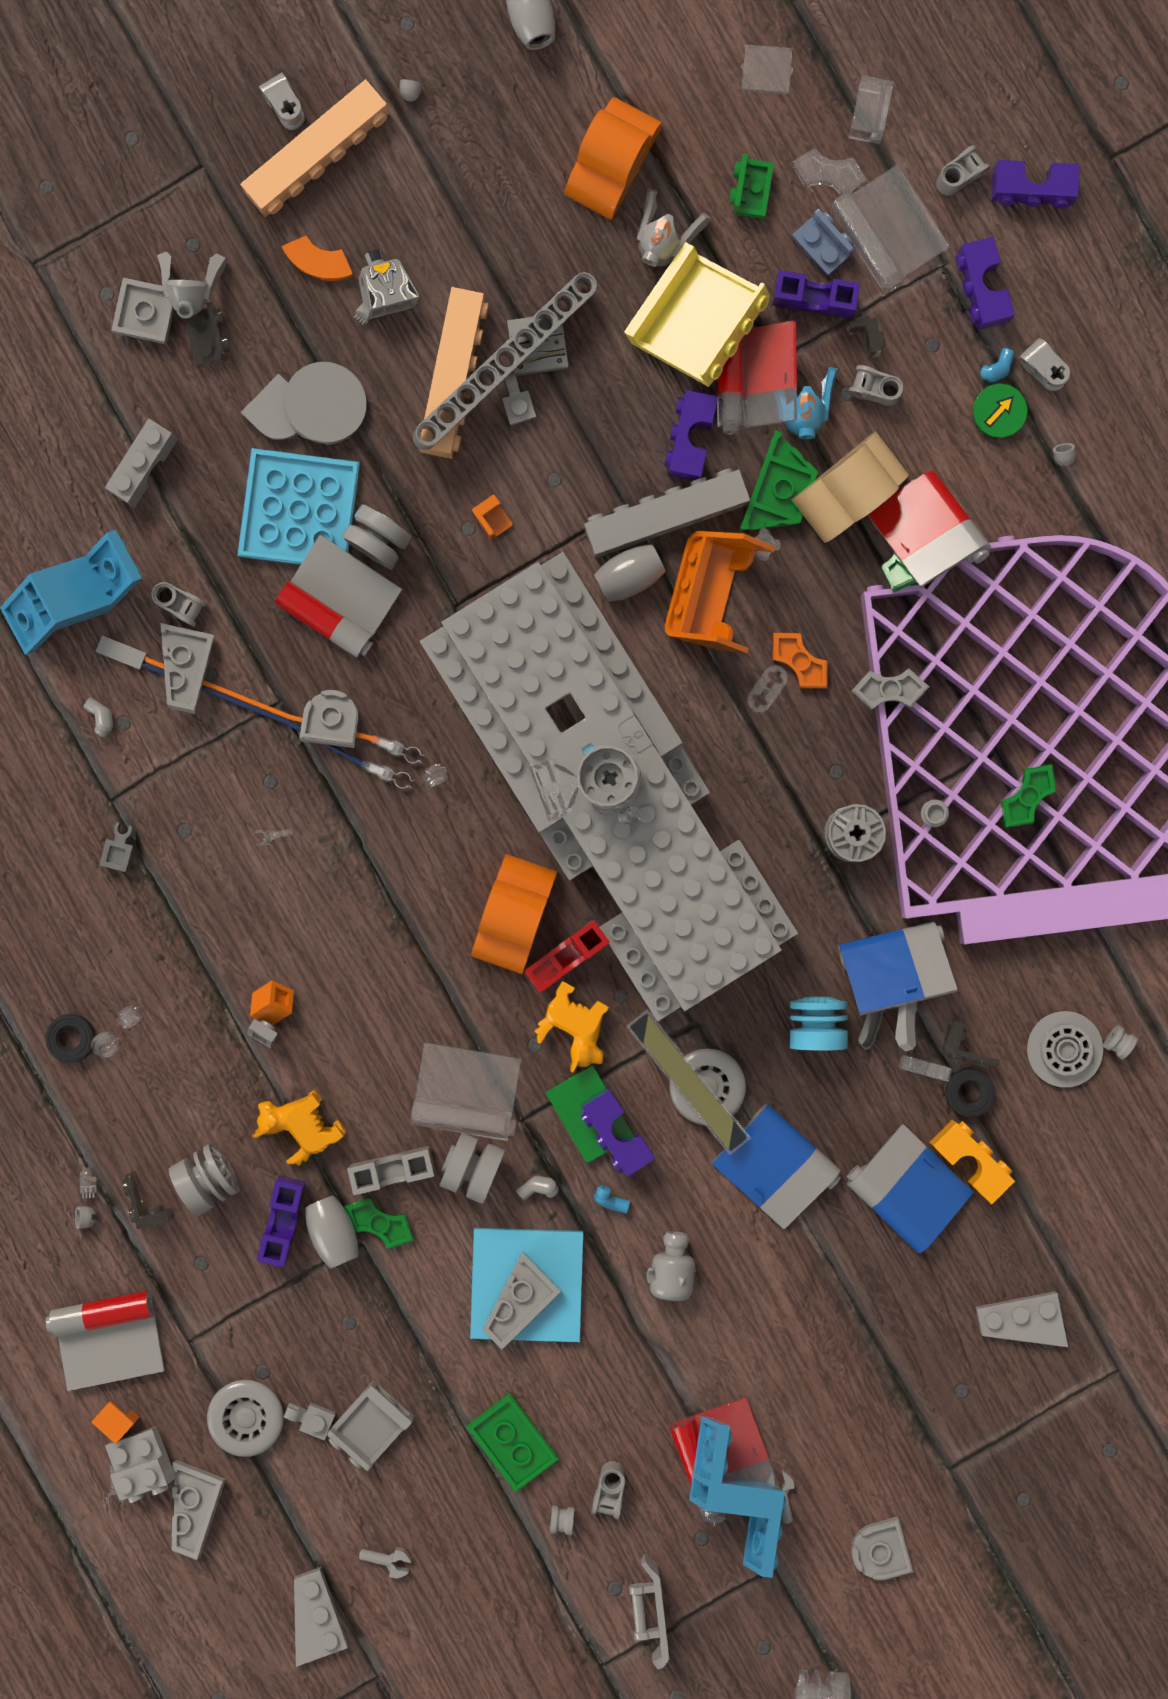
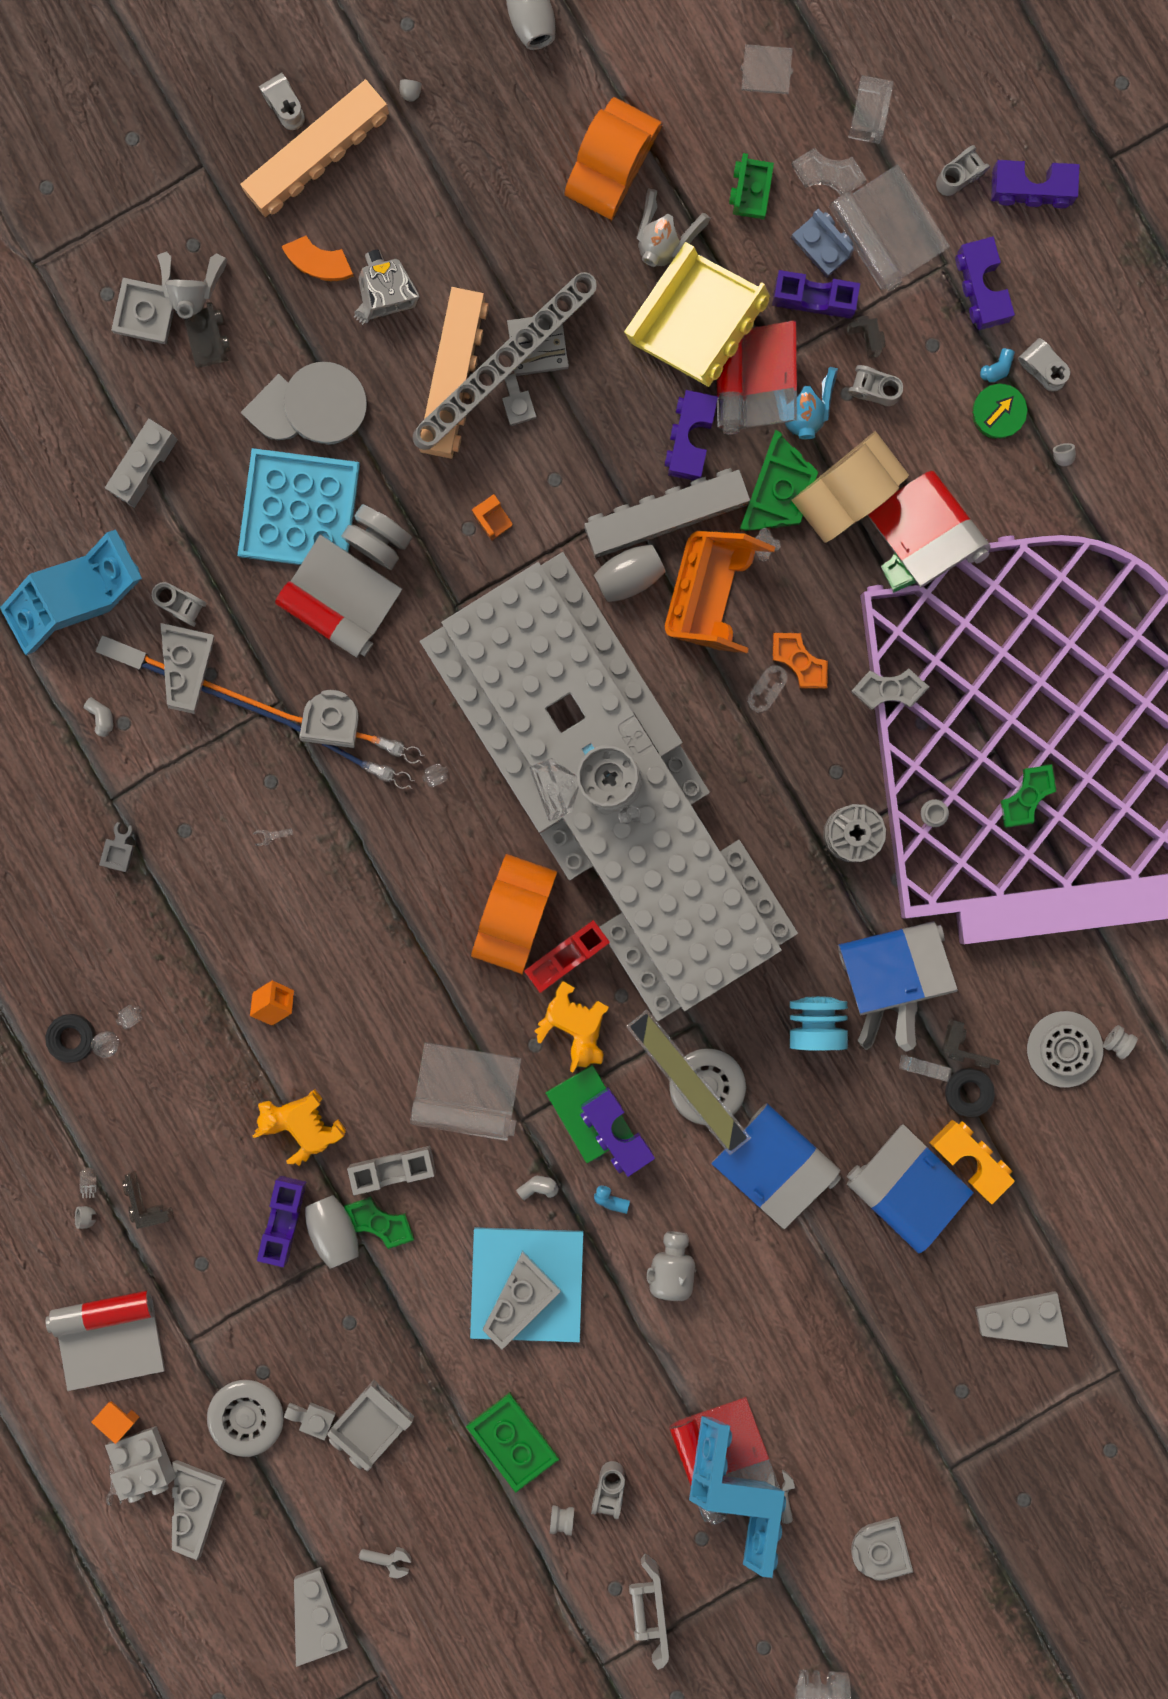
(200, 1181): light grey wheel -> none
(262, 1032): light grey plate -> none
(466, 1165): light grey wheel -> none

